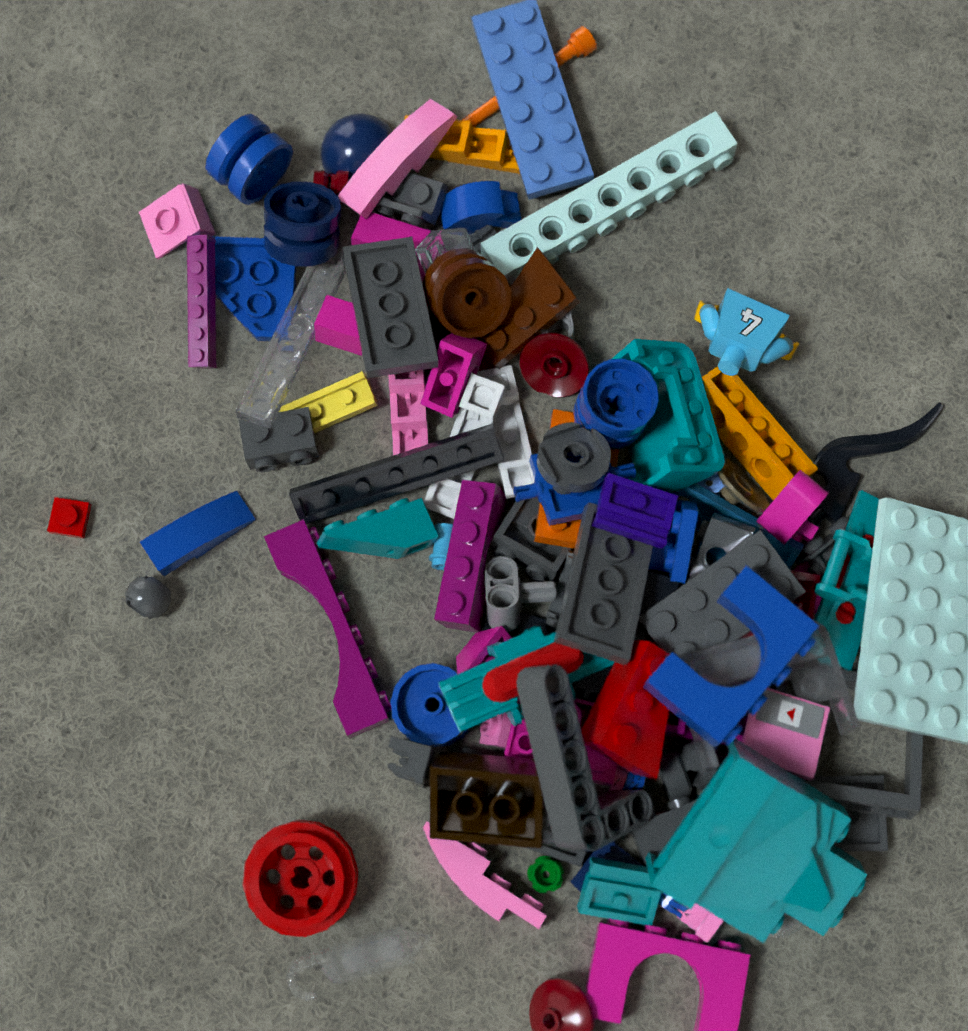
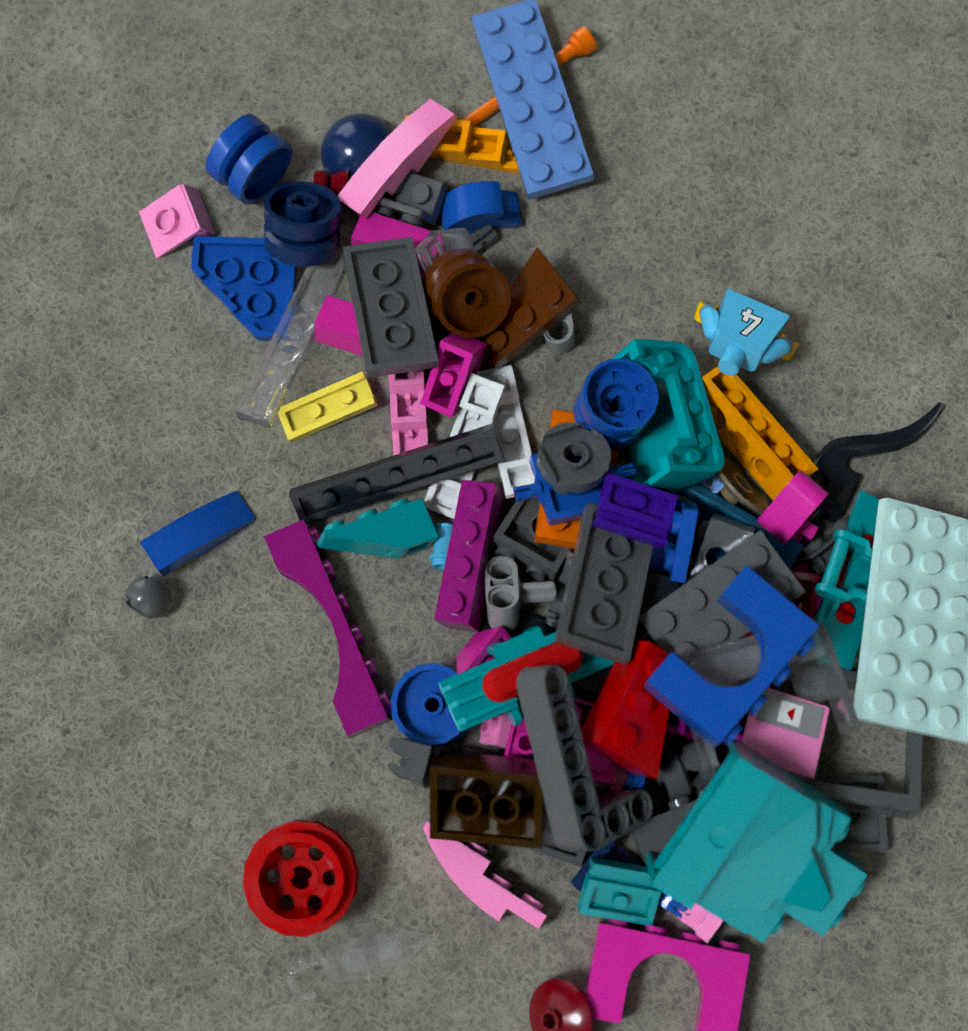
(69, 518): red plate -> none
(201, 301): magenta piece -> none
(287, 441): dark grey bracket -> none
(542, 884): green plate -> none
(547, 375): dark red dish -> none
(705, 135): light aqua brick -> none

